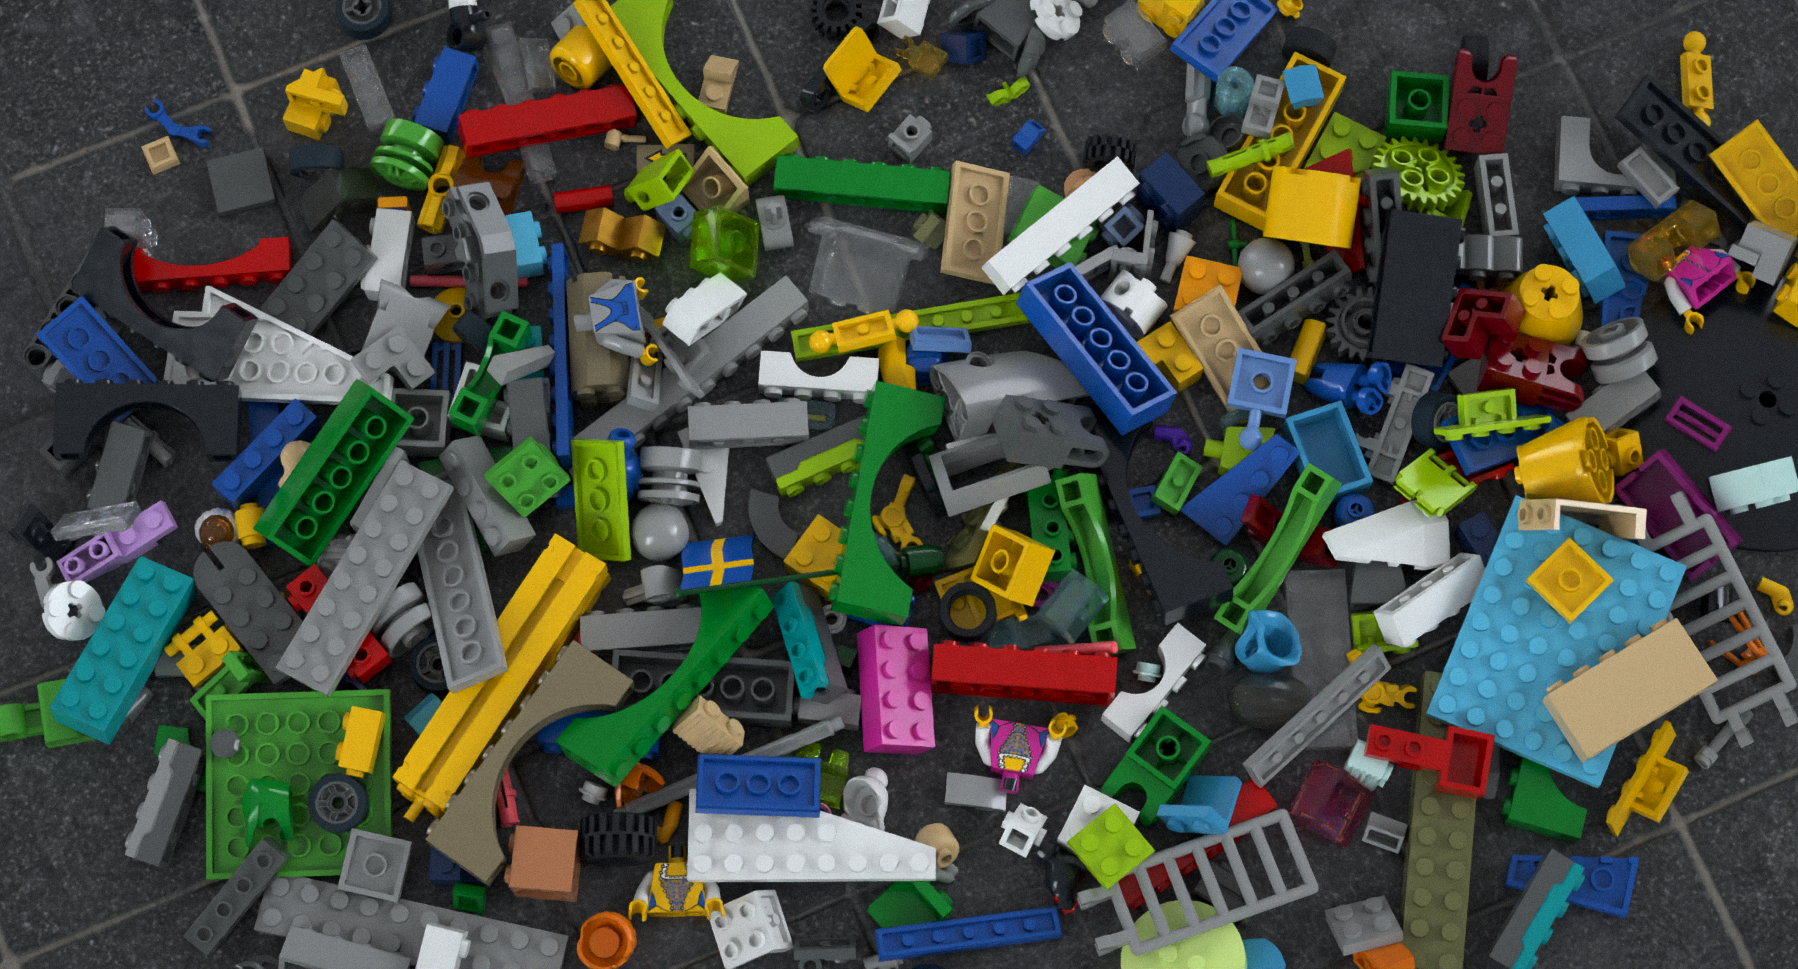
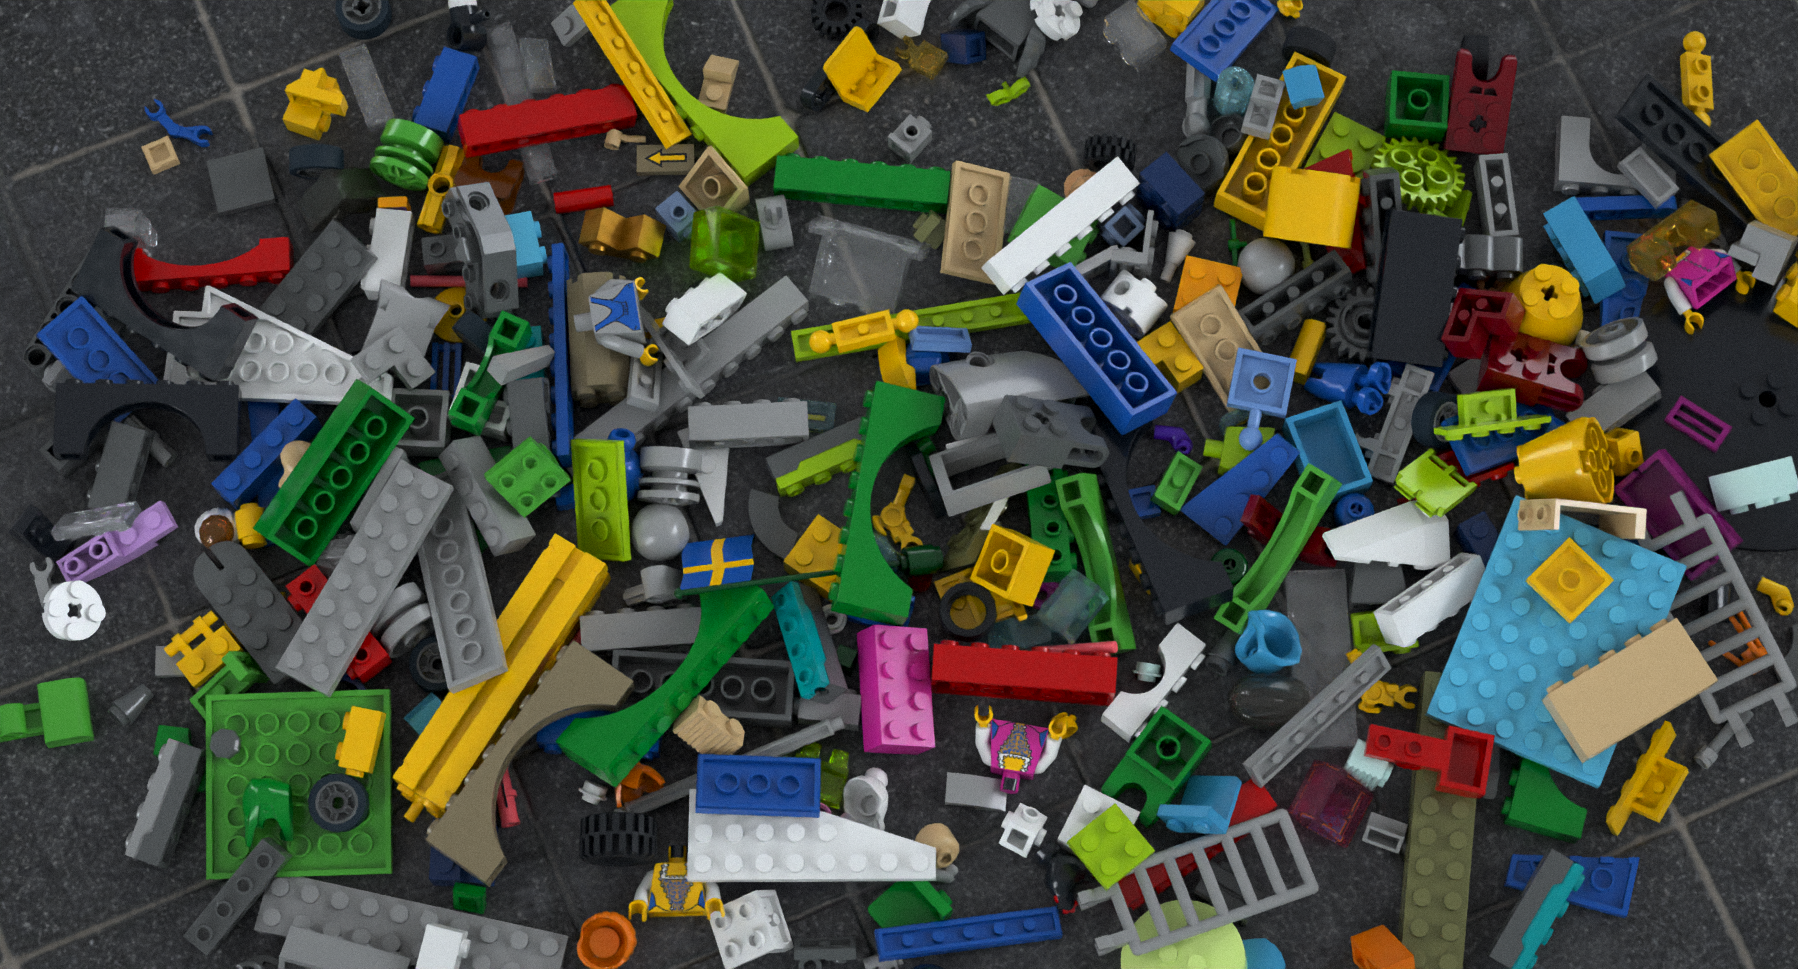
(124, 650): teal brick -> none
(375, 865): light grey plate -> none
(544, 863): nougat brick -> none
(579, 58): yellow head -> none
(651, 190): lime torso -> none
(670, 822): light orange arm -> none
(782, 377): white arch -> none
(1028, 137): blue piece -> none
(1246, 156): lime pin -> none
(1364, 925): light grey plate -> none

